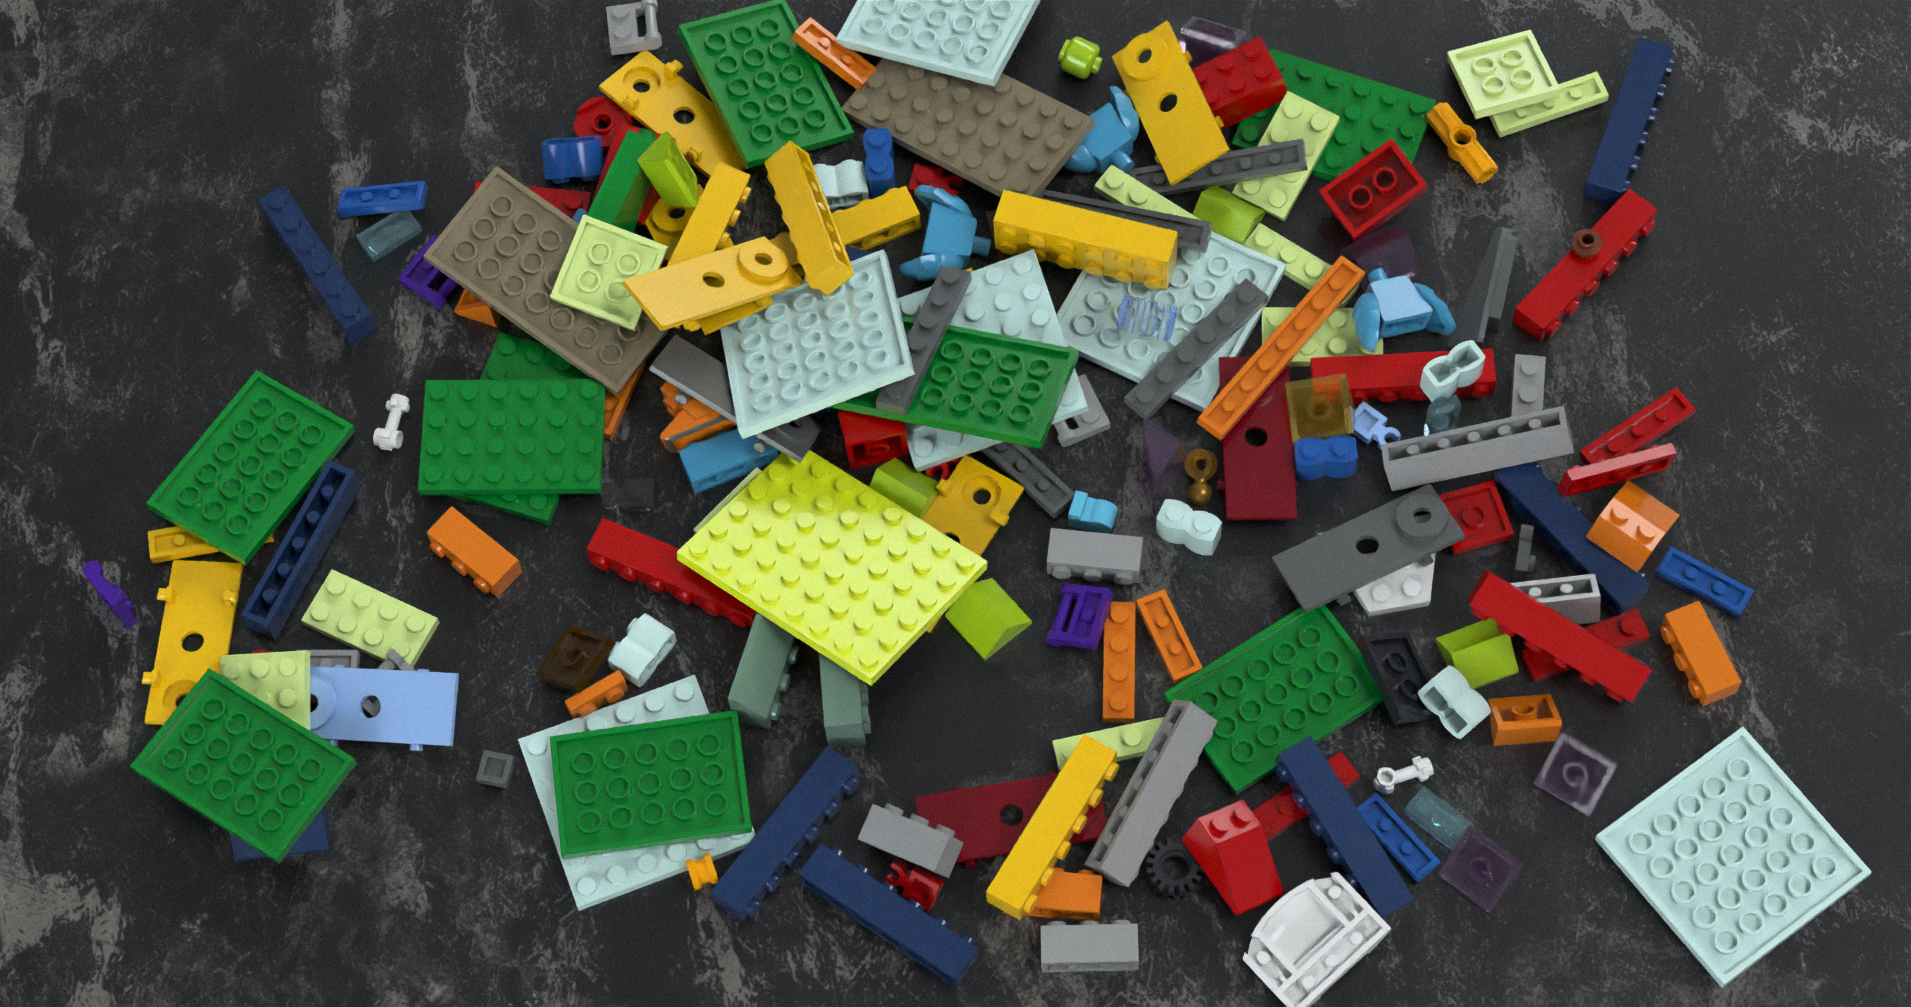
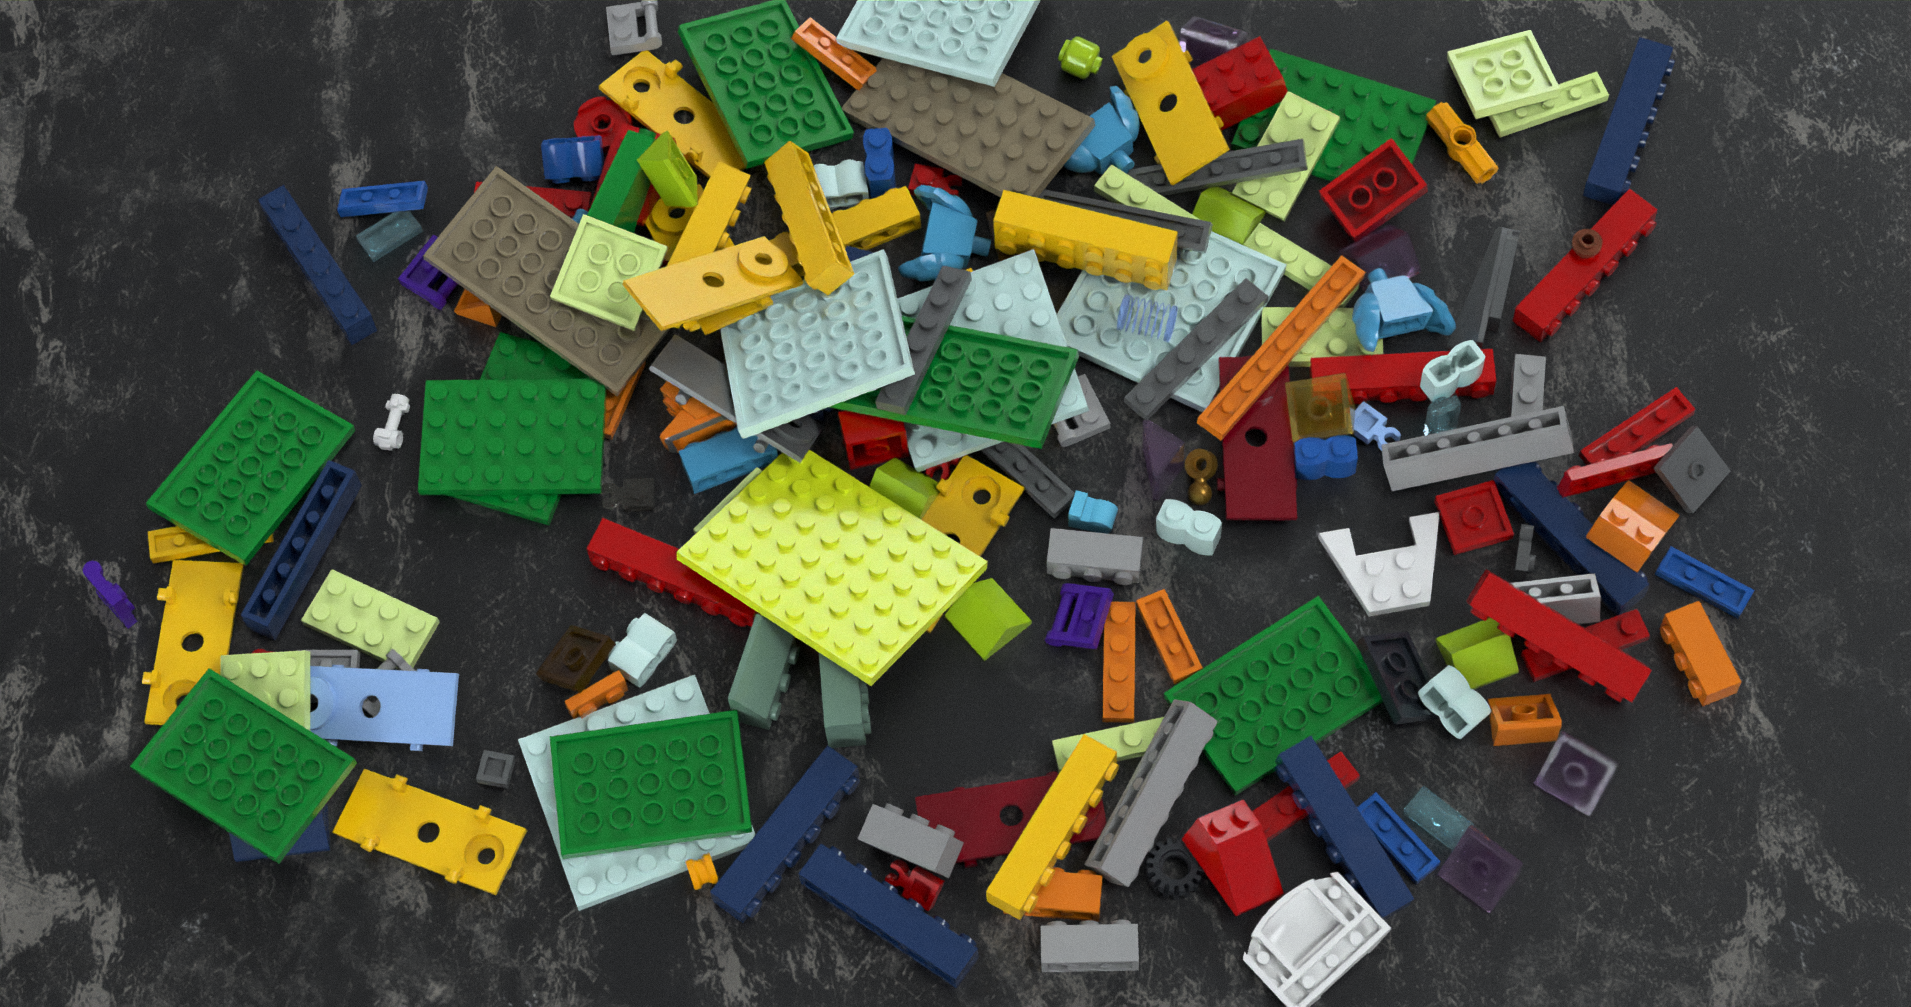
(388, 816): none -> yellow piece
(473, 552): orange brick -> none
(1332, 566): dark grey piece -> none
(1387, 777): white bar -> none
(1692, 469): none -> dark grey plate
(1732, 856): light aqua plate -> none

